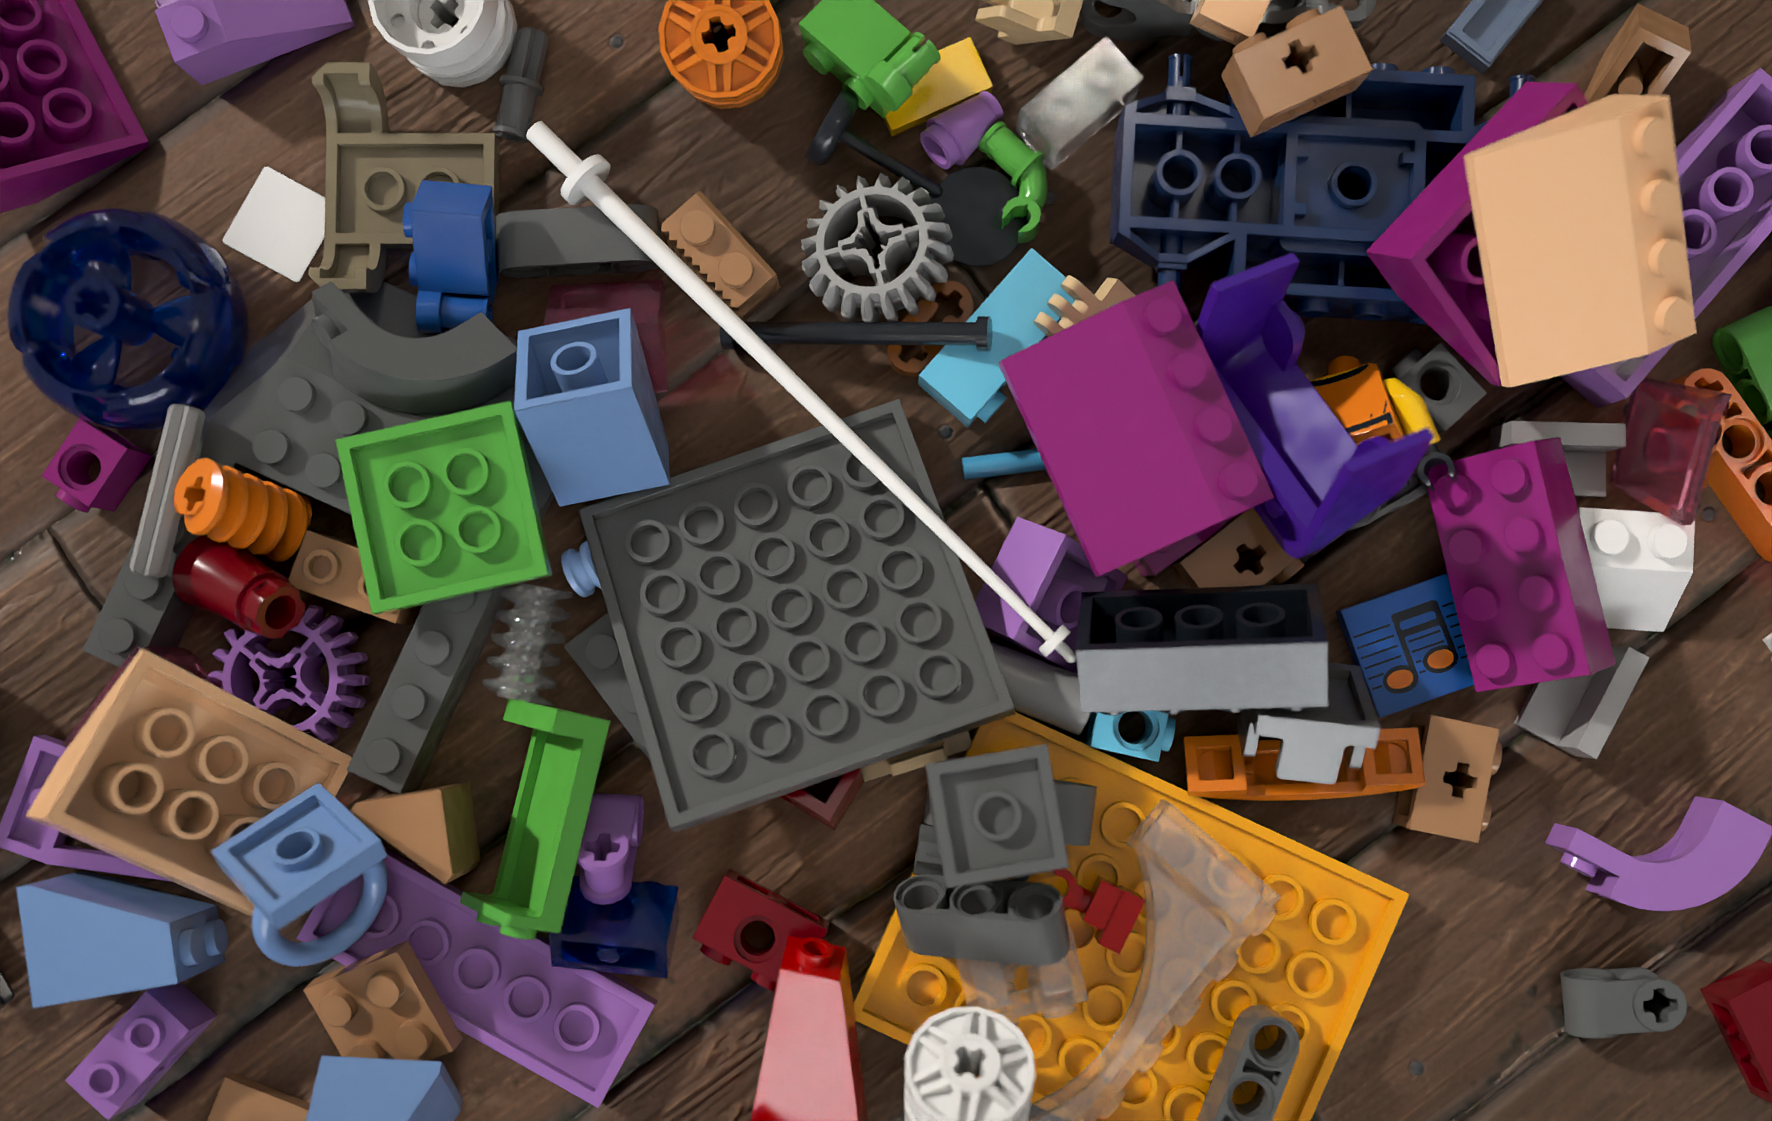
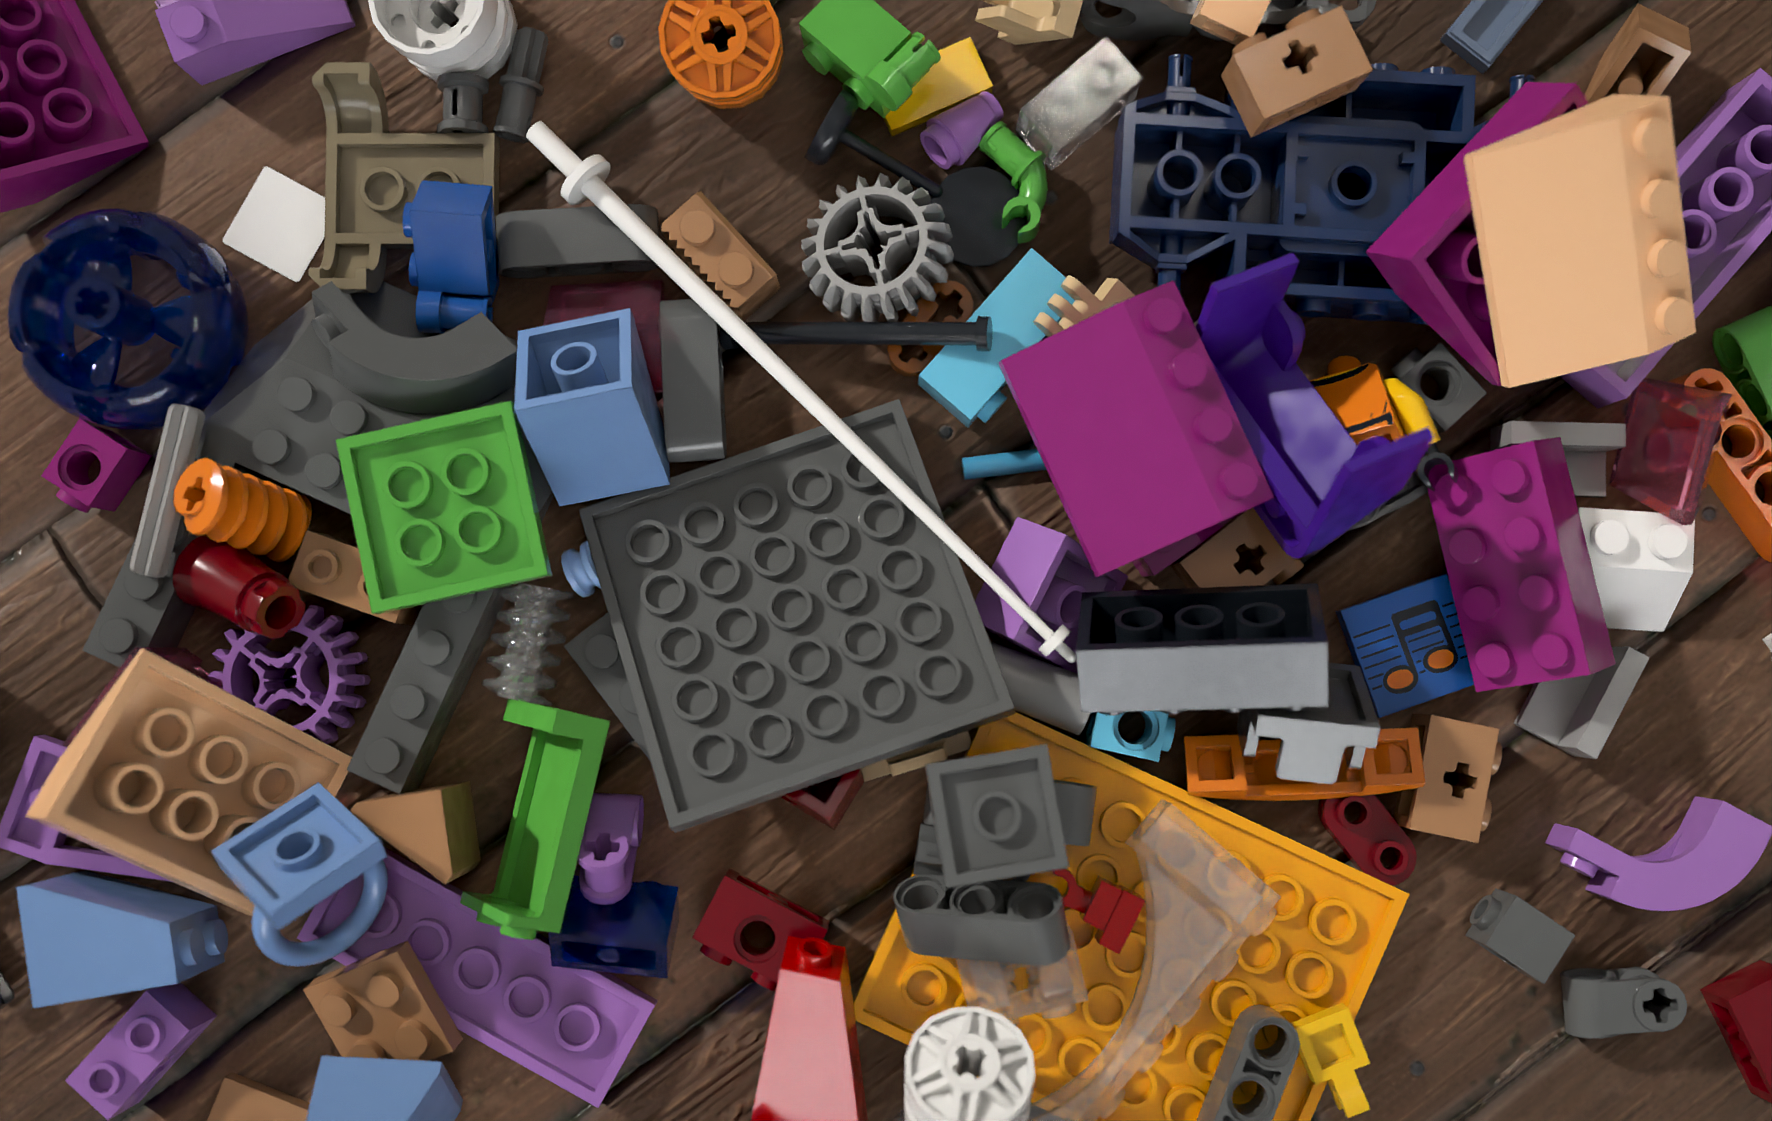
(462, 102): none -> dark grey bush
(692, 383): none -> dark grey beam
(1332, 1053): none -> yellow plate
(1368, 837): none -> dark red plate
(1518, 934): none -> dark grey brick

